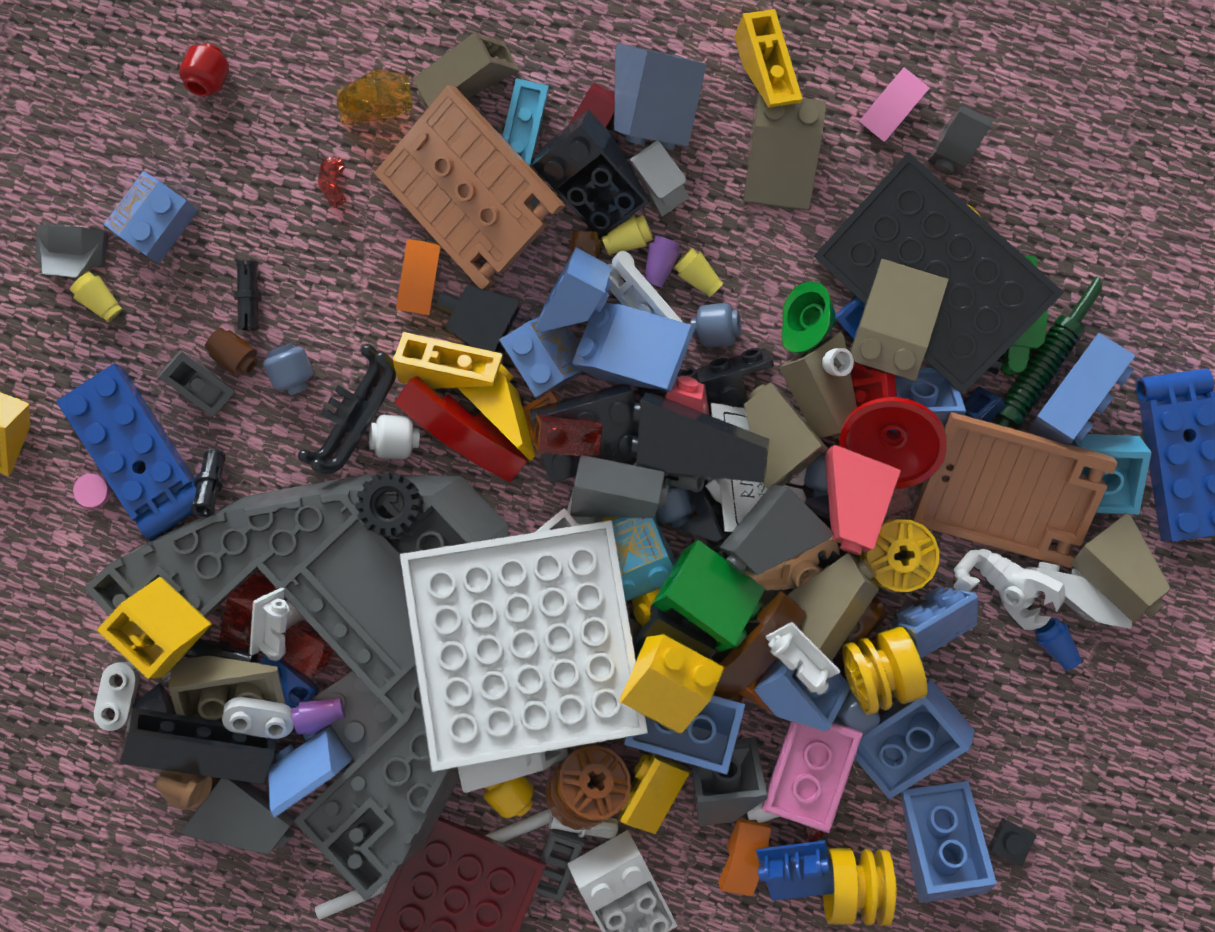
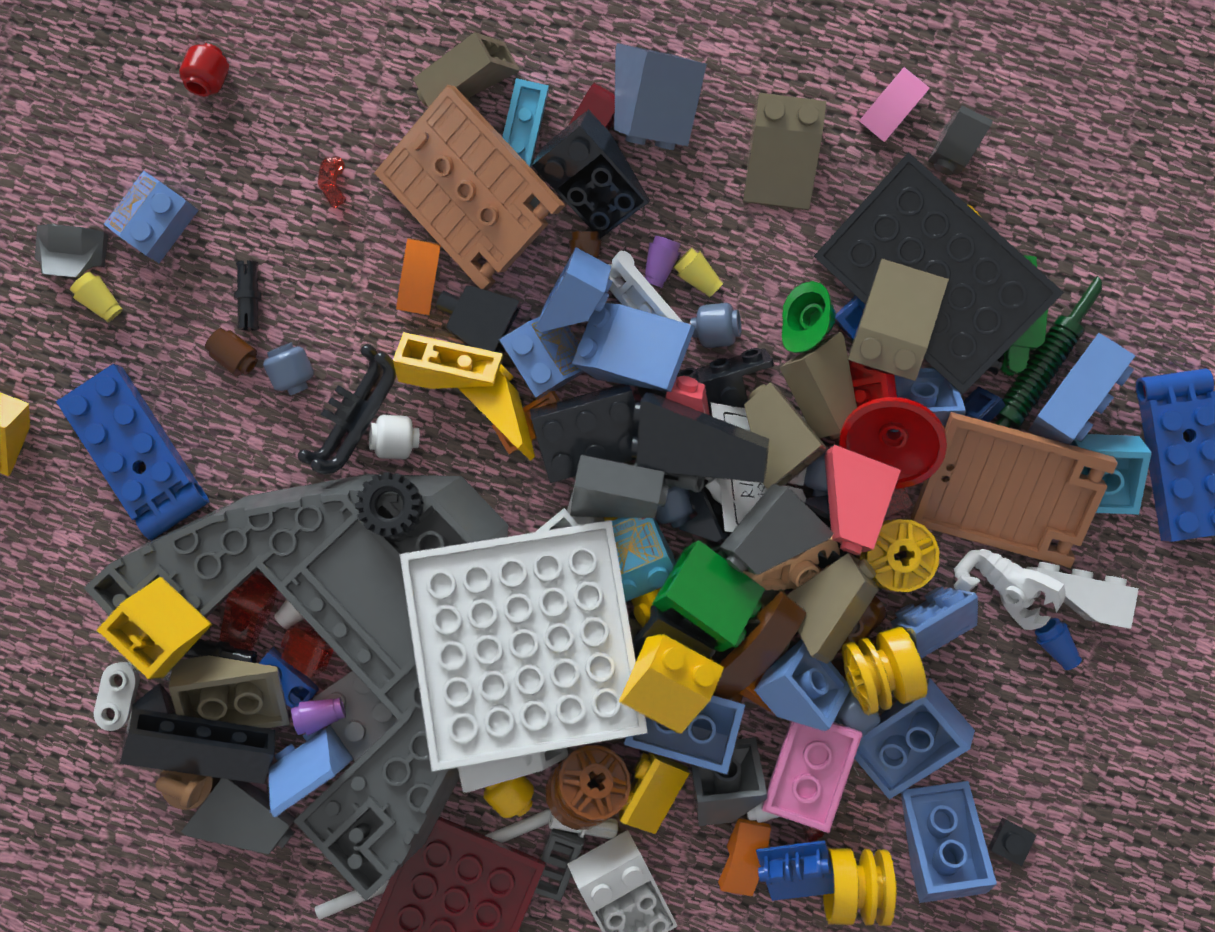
(92, 490): bright pink tile -> none
(196, 383): dark grey slope -> none
(208, 483): black pin -> none
(257, 717): white plate -> none
(268, 624): white hinge -> none
(374, 97): clear yellow slope -> none
(454, 426): red slope -> none
(567, 436): clear red leg -> none
(628, 236): light yellow cone -> none
(660, 178): light grey slope -> none
(767, 58): yellow slope -> none
(800, 653): white hinge -> none
(842, 358): white hinge -> none
(1124, 569): dark tan slope -> none

